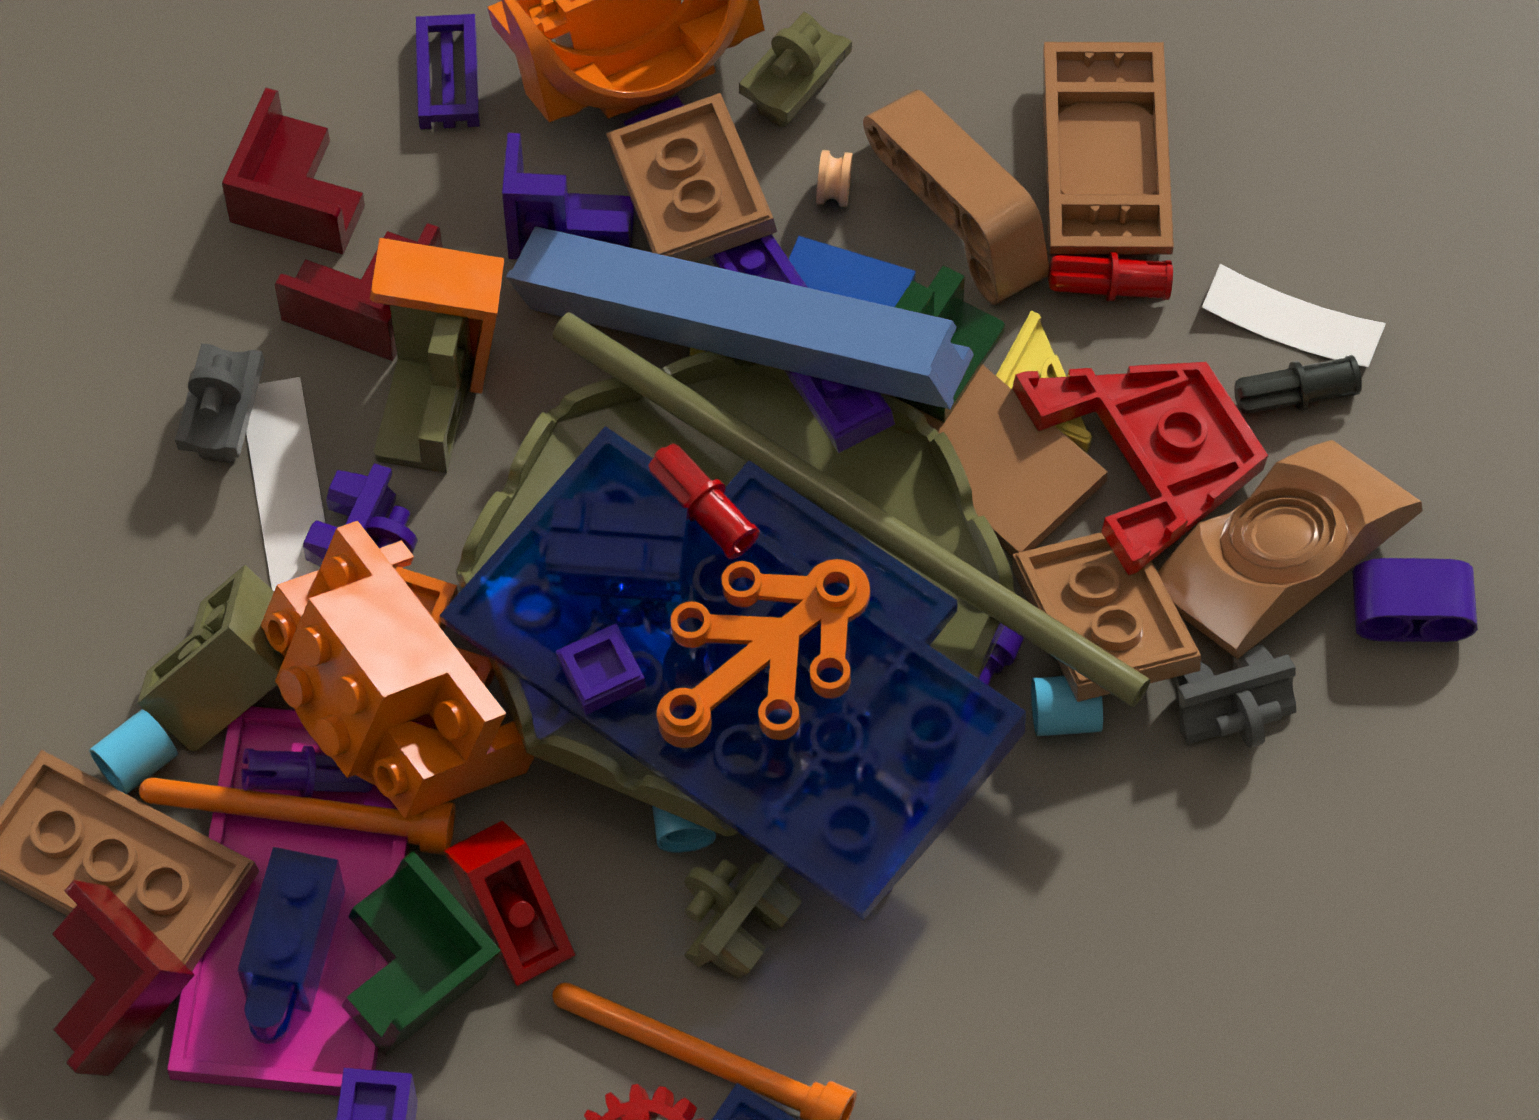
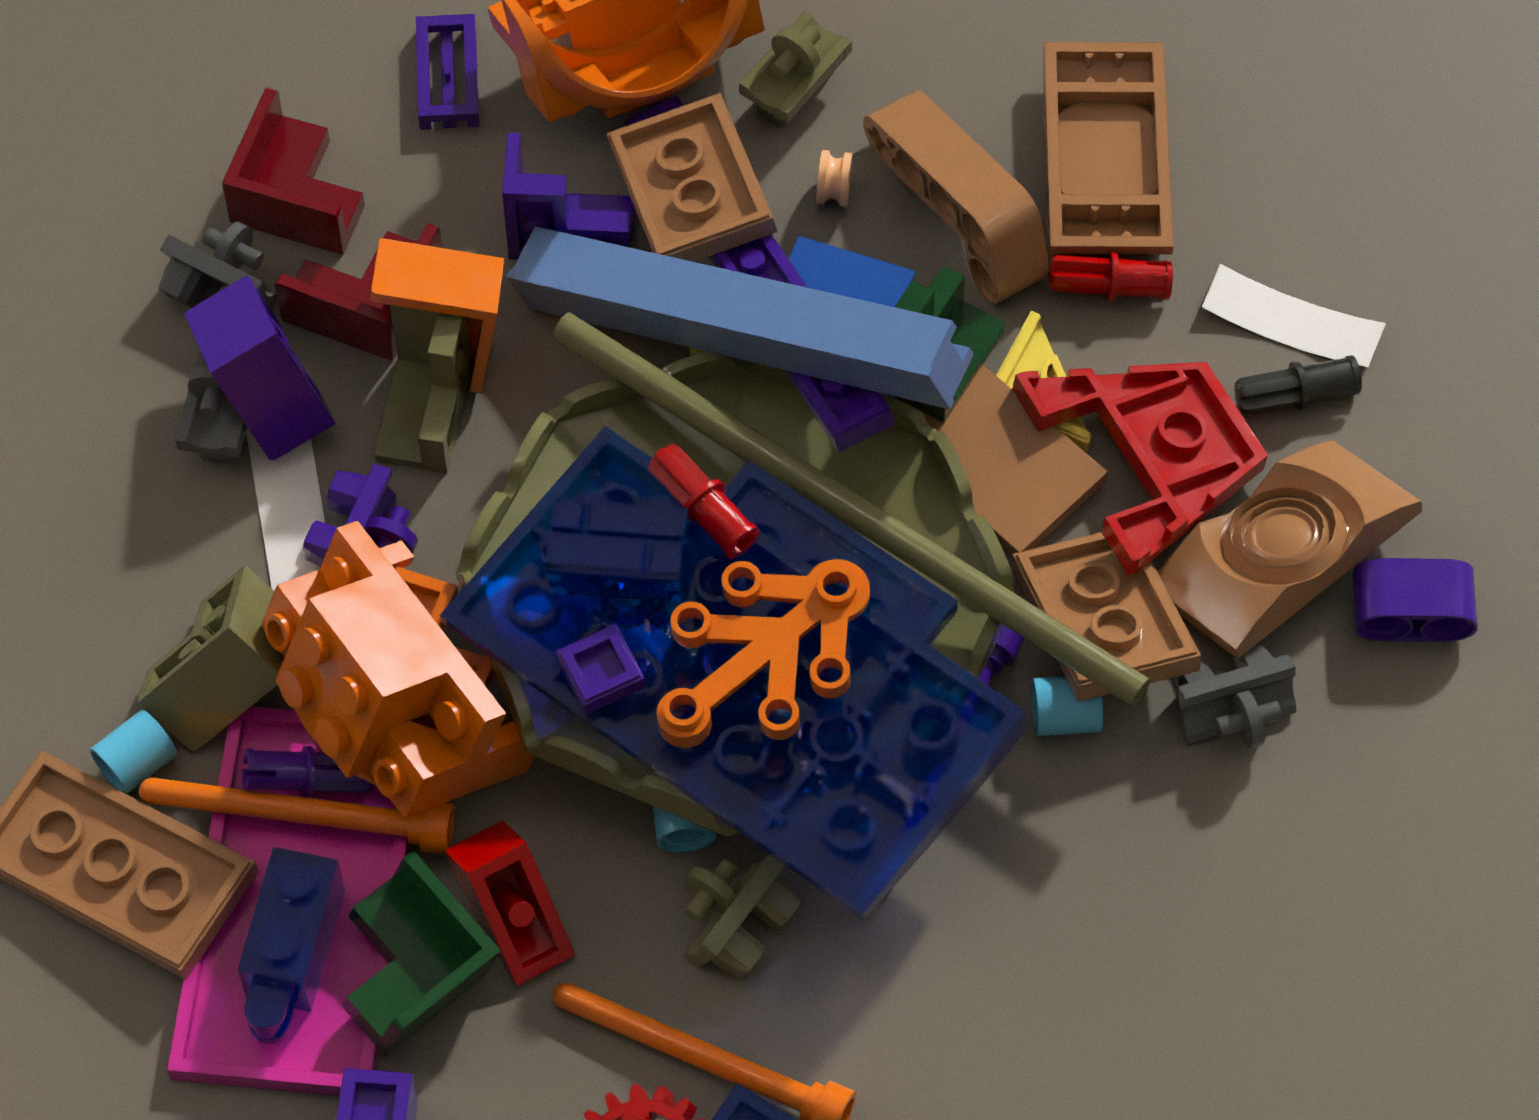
(132, 977): dark red panel -> none
(192, 268): none -> dark grey hips
(258, 368): none -> dark purple panel

